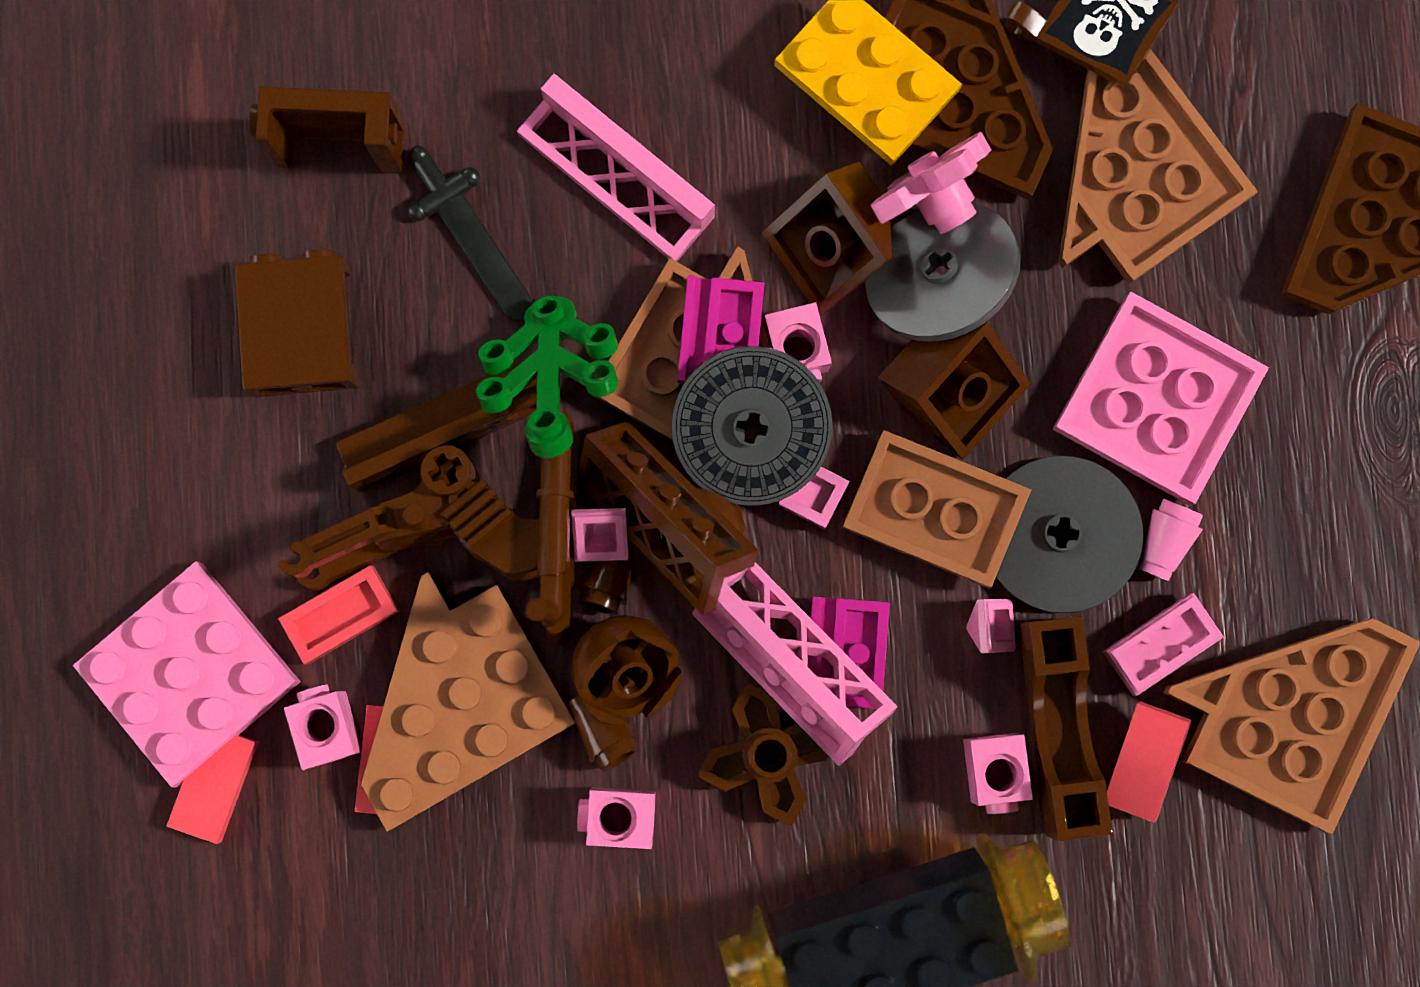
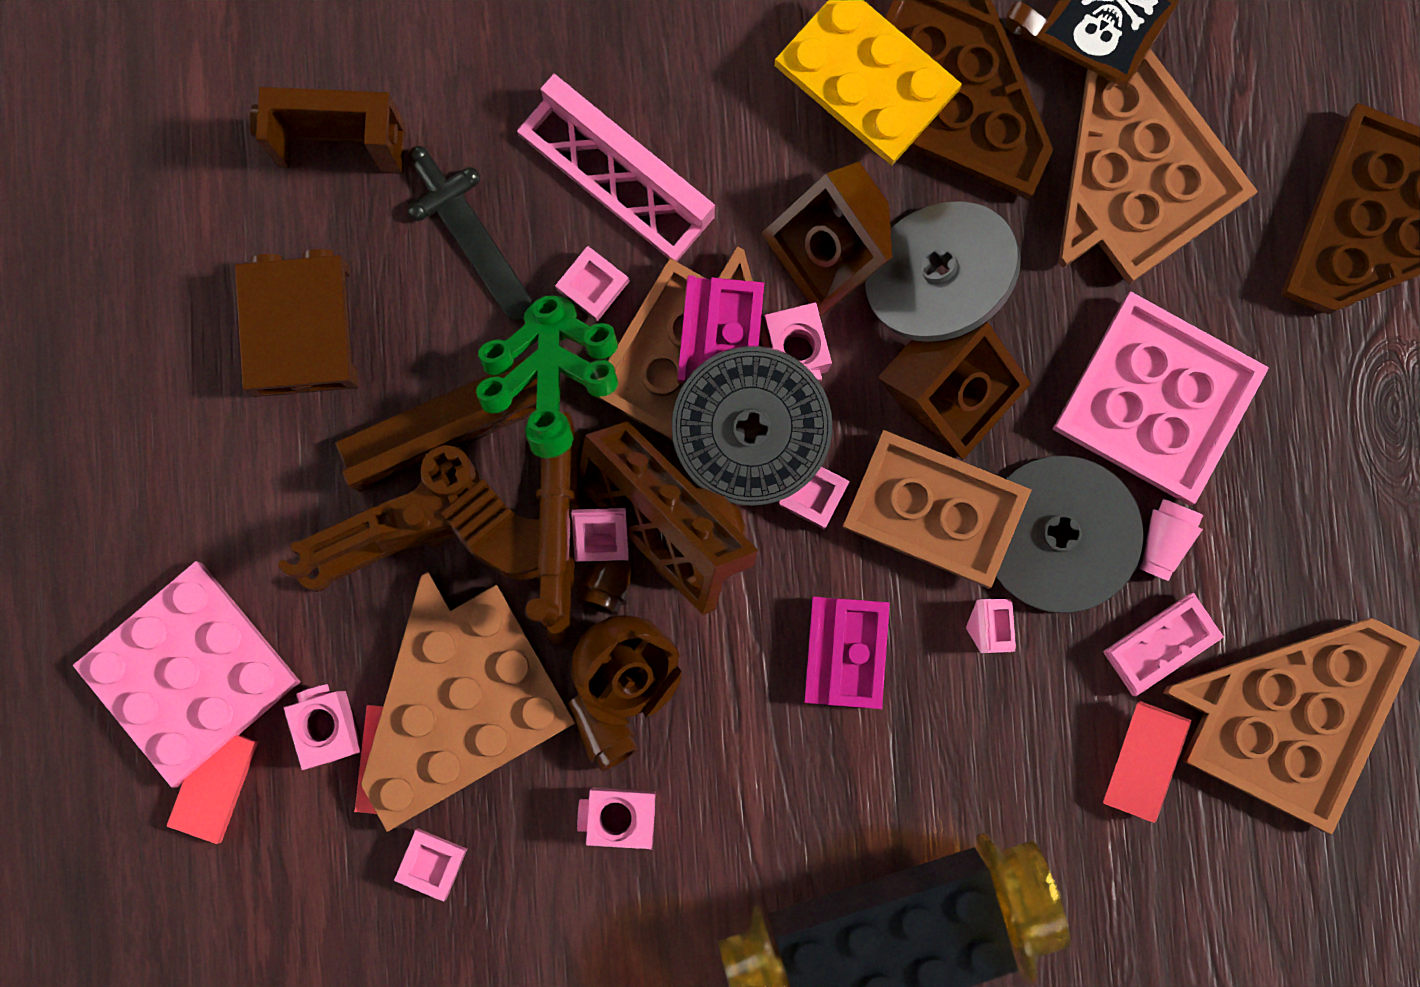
(338, 615): coral tile -> none
(430, 864): none -> bright pink plate
(592, 283): none -> bright pink plate
(739, 761): reddish brown plant -> none
(787, 676): bright pink fence -> none
(936, 186): bright pink plant -> none
(984, 750): bright pink brick -> none
(1067, 768): reddish brown arch -> none

